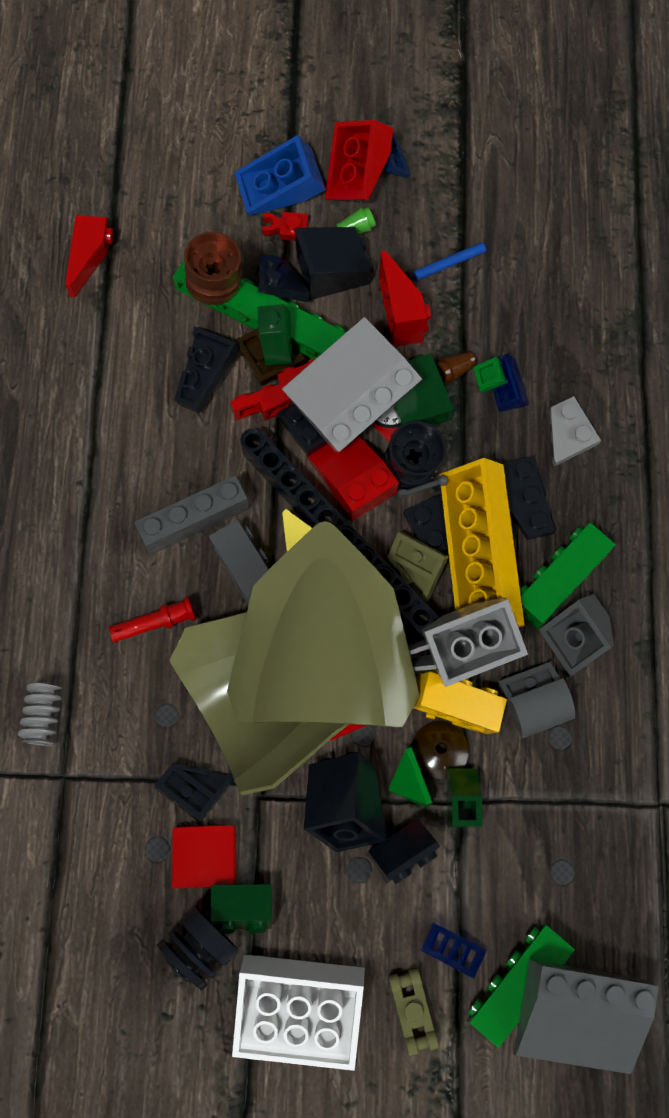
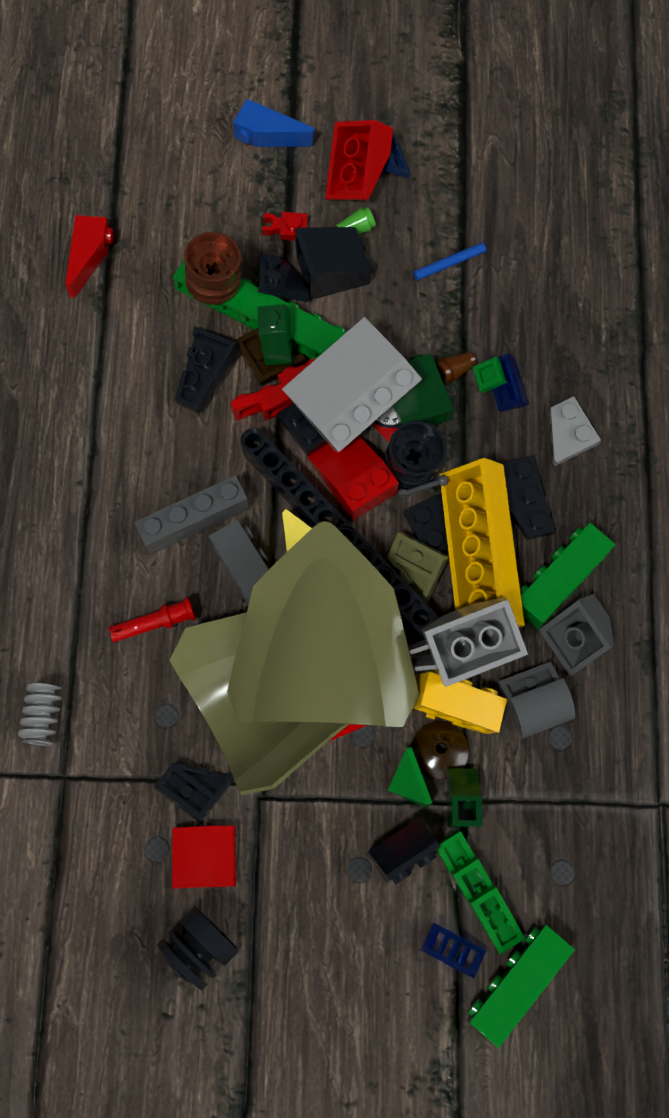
(241, 908): dark green brick -> none
(269, 128): none -> blue slope
(280, 178): blue slope -> none
(298, 1012): white slope -> none
(344, 803): black slope -> none
(403, 304): red slope -> none
(413, 1012): olive plate -> none
(479, 892): none -> green slope
(584, 1017): dark grey slope -> none

